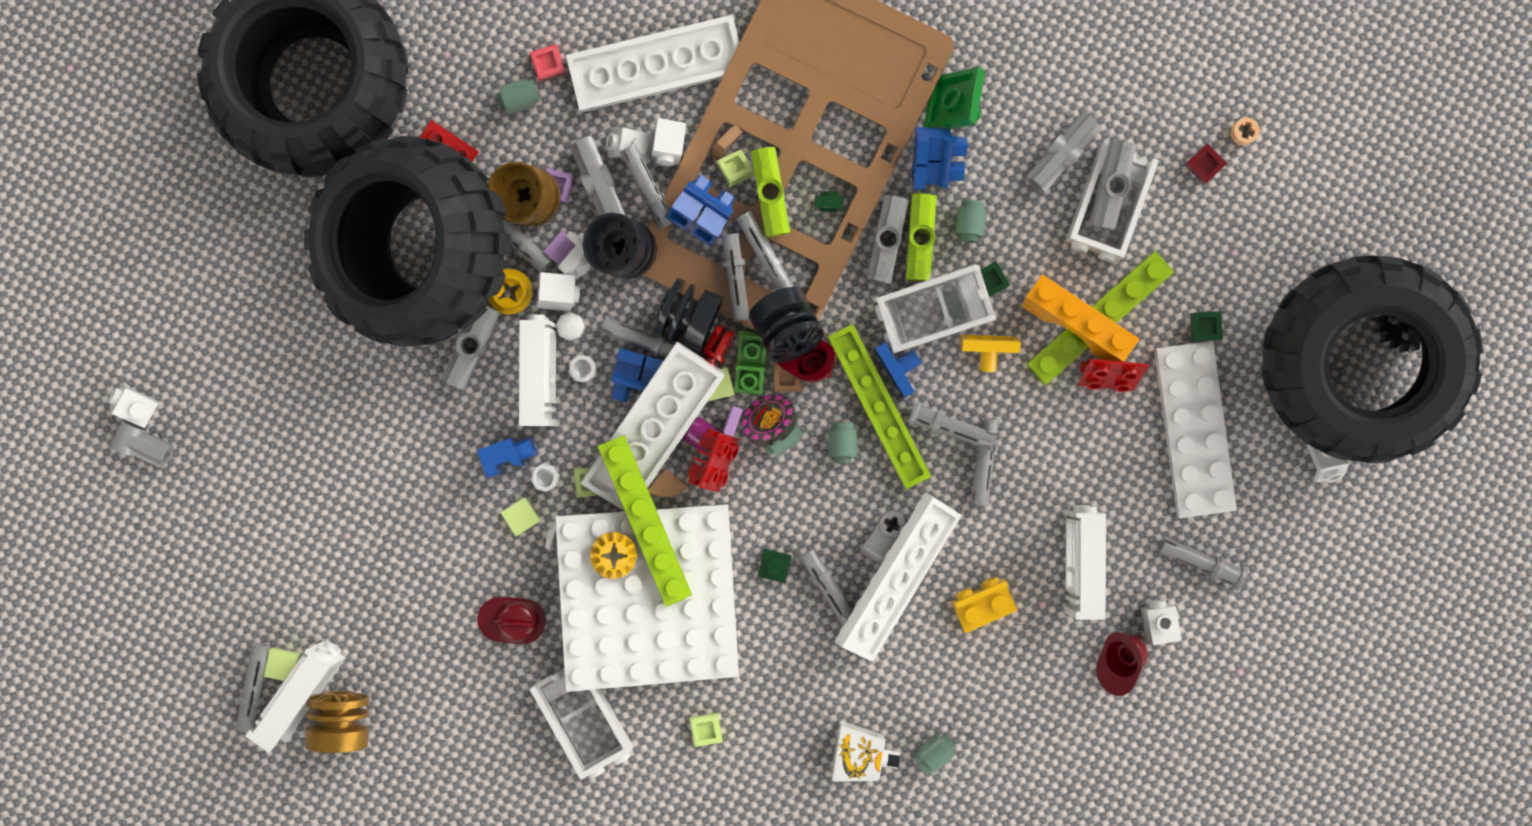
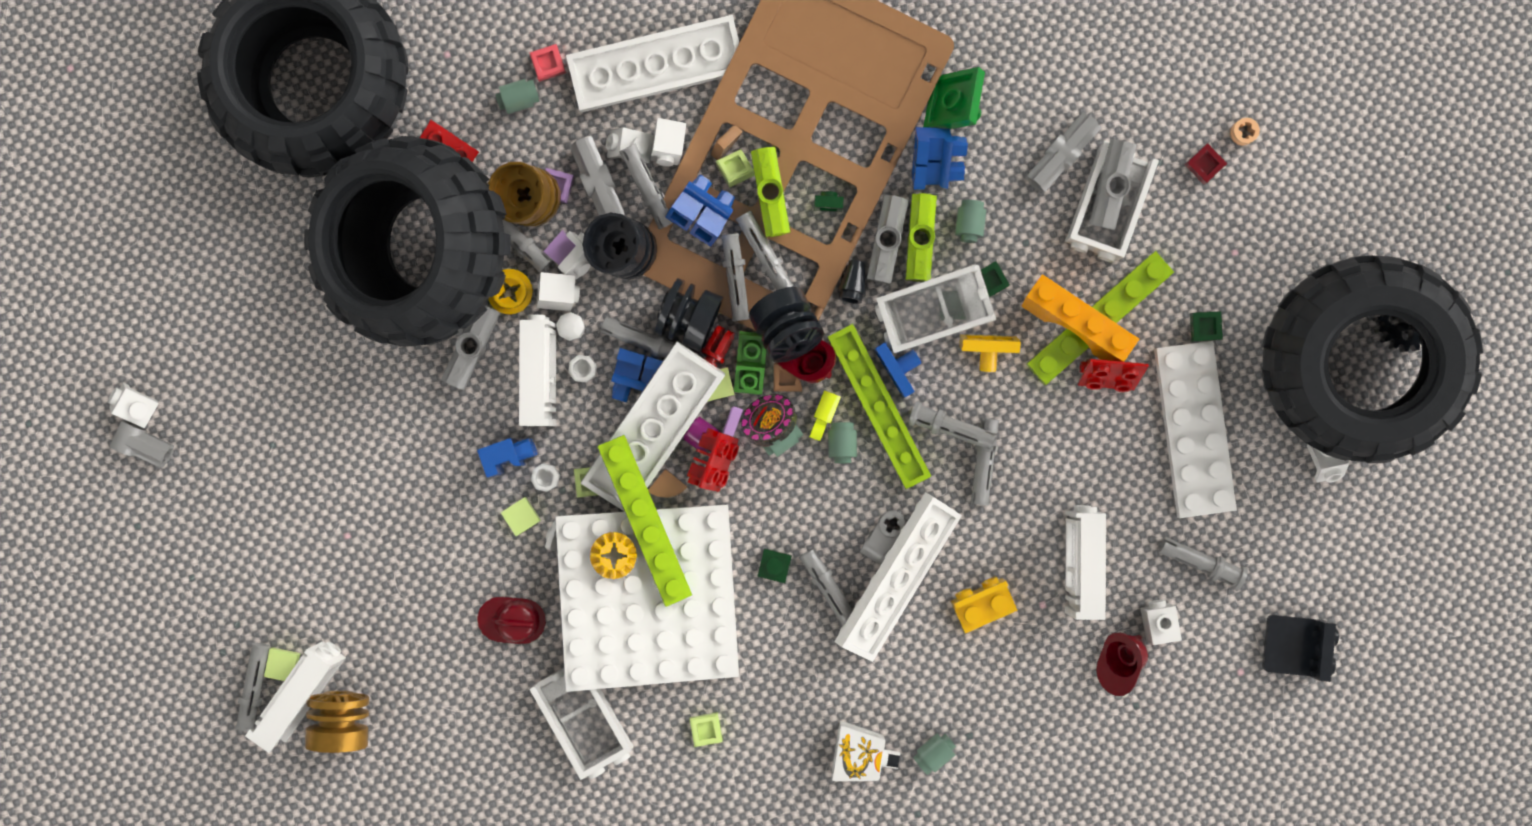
(824, 414): none -> neon yellow bar
(853, 283): none -> black cone
(1300, 647): none -> black bracket

